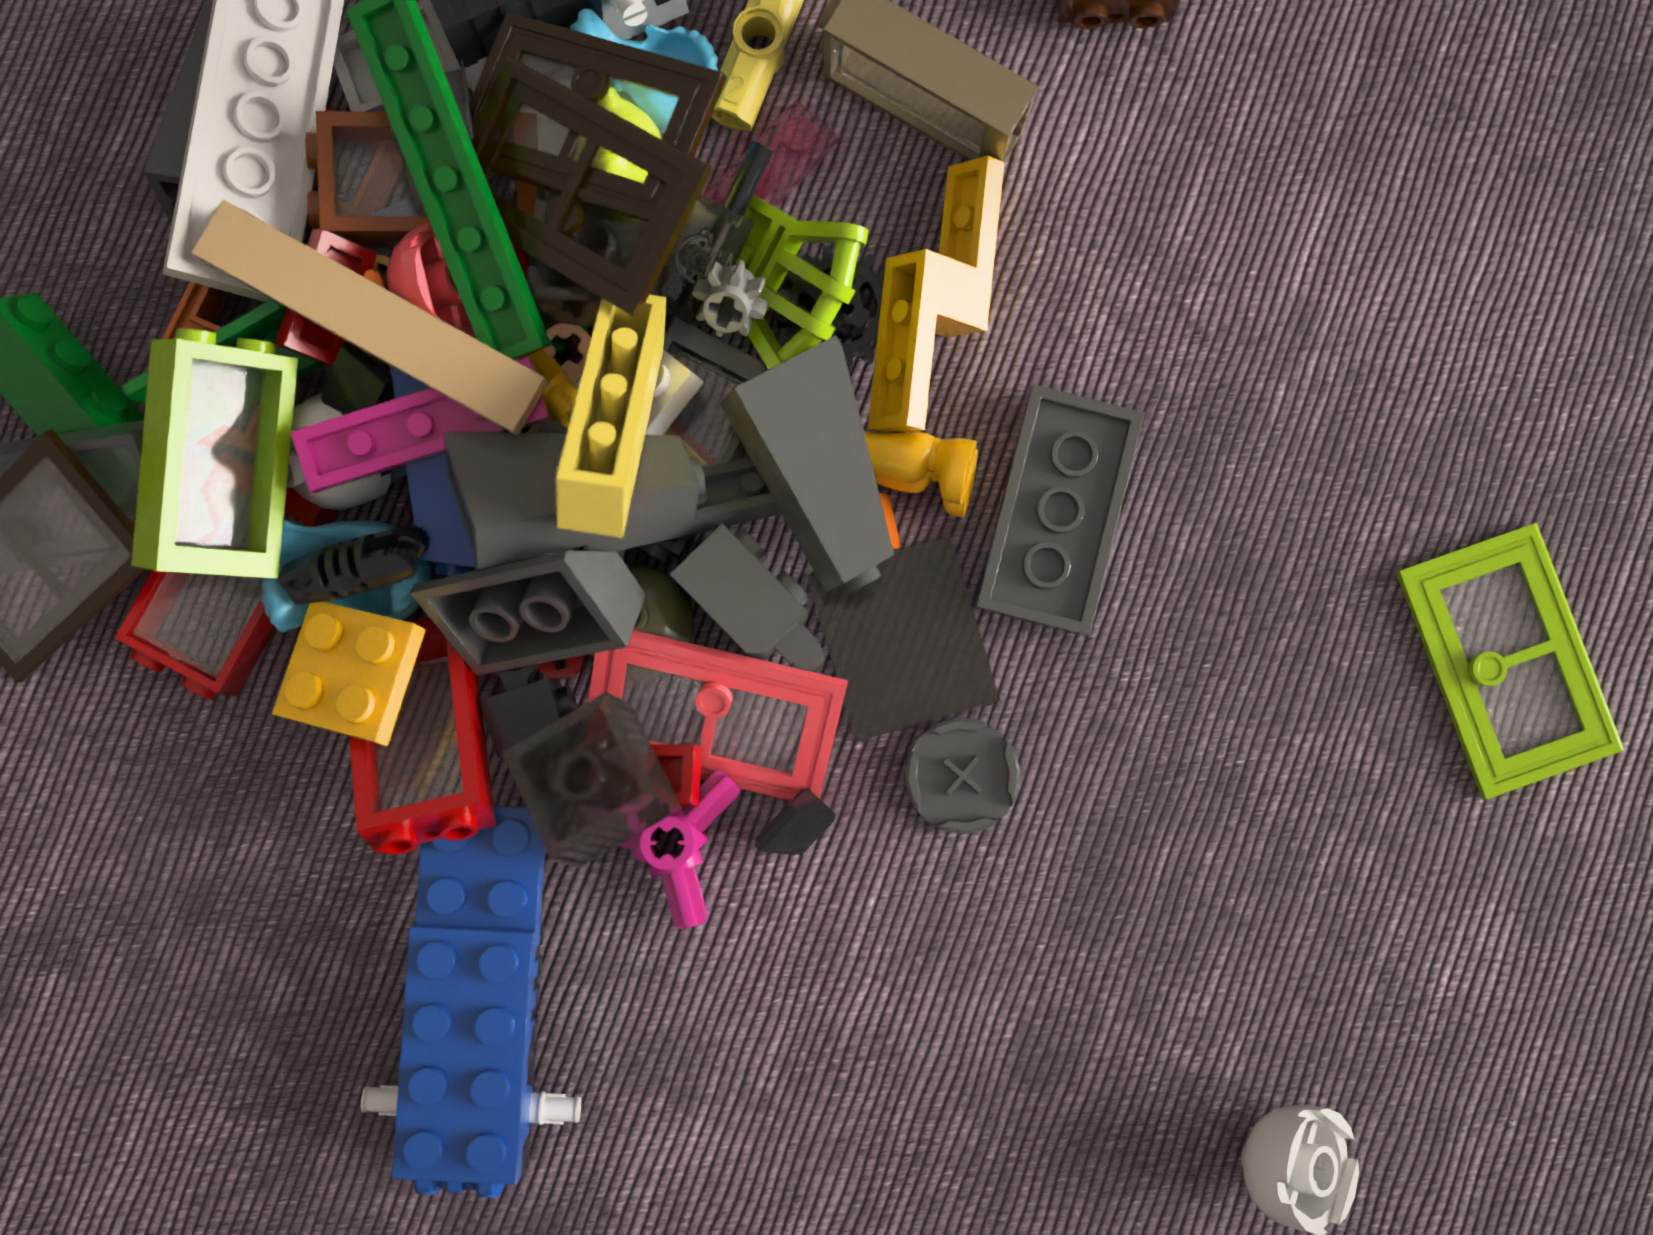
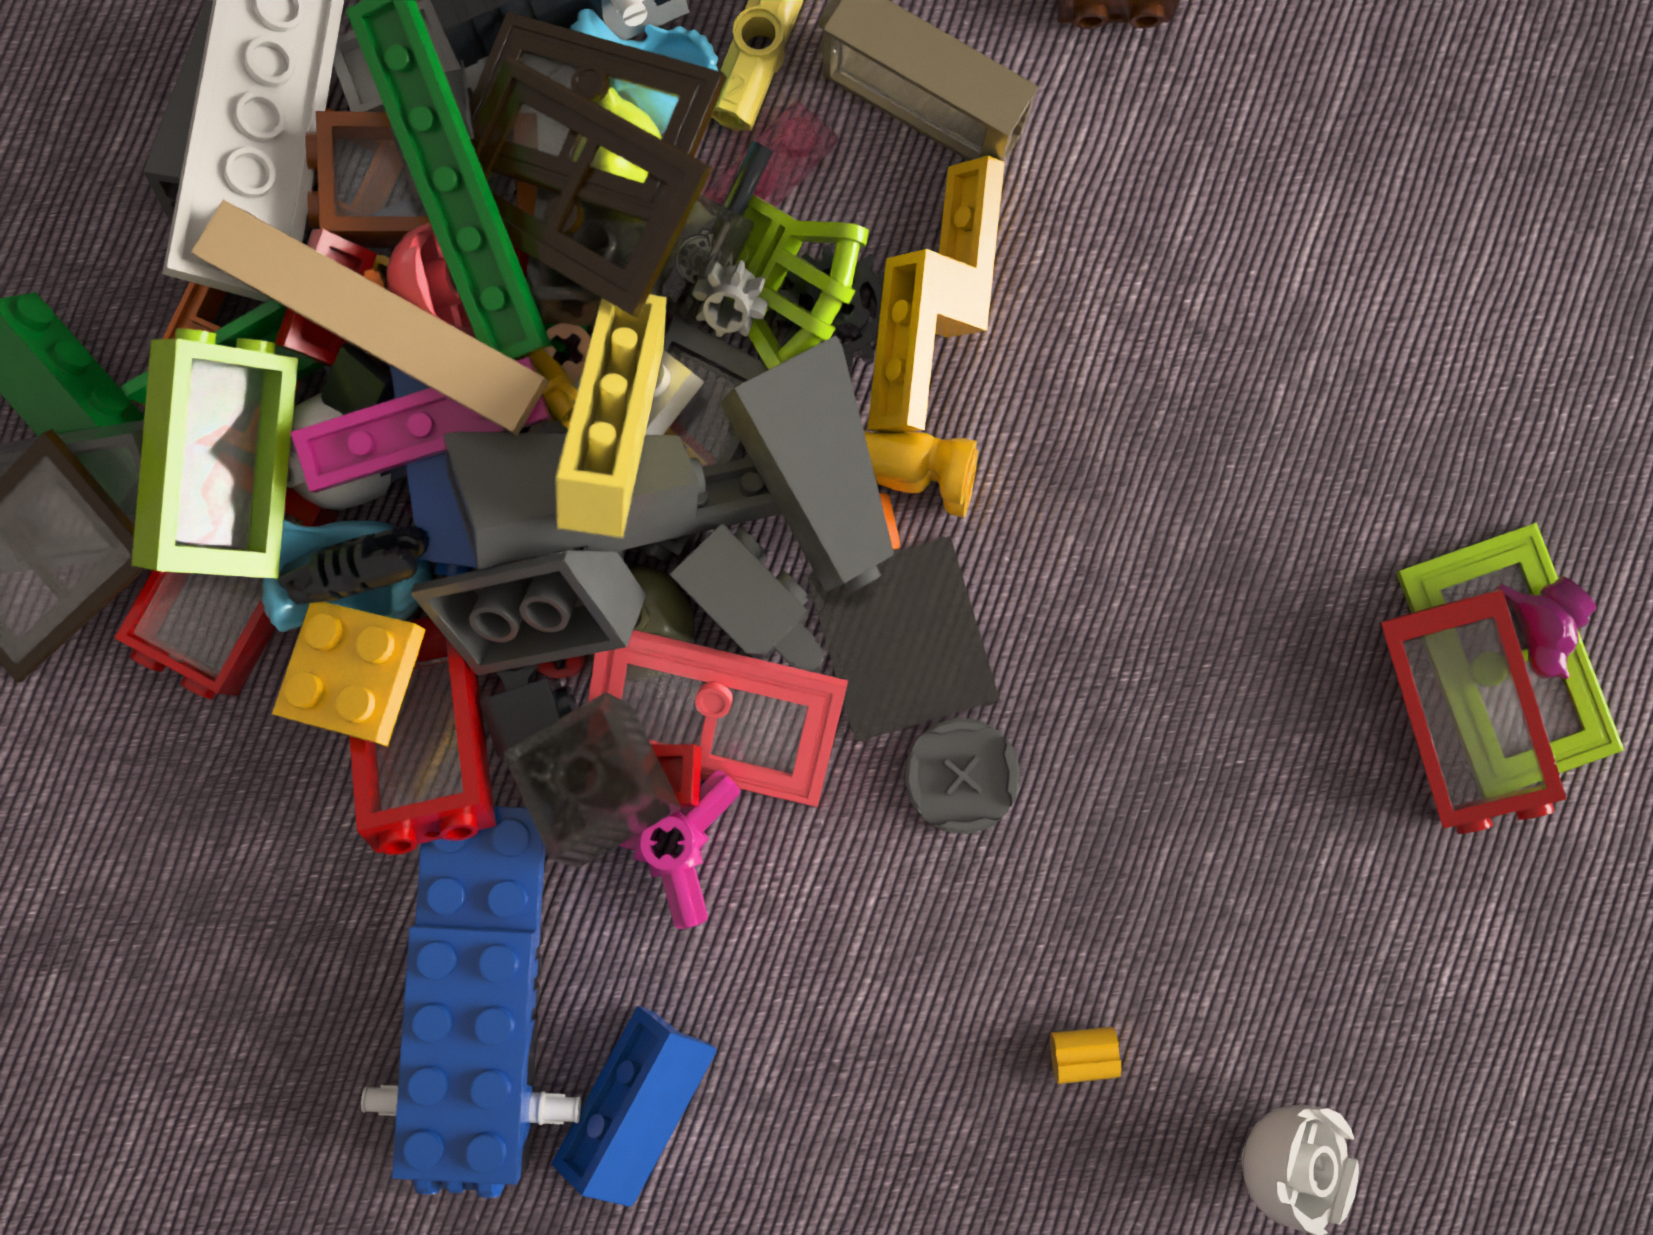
(632, 1109): none -> blue panel
(796, 825): black slope -> none
(1060, 510): dark grey plate -> none
(1085, 1055): none -> yellow piece
(1474, 712): none -> window
(1551, 623): none -> magenta animal

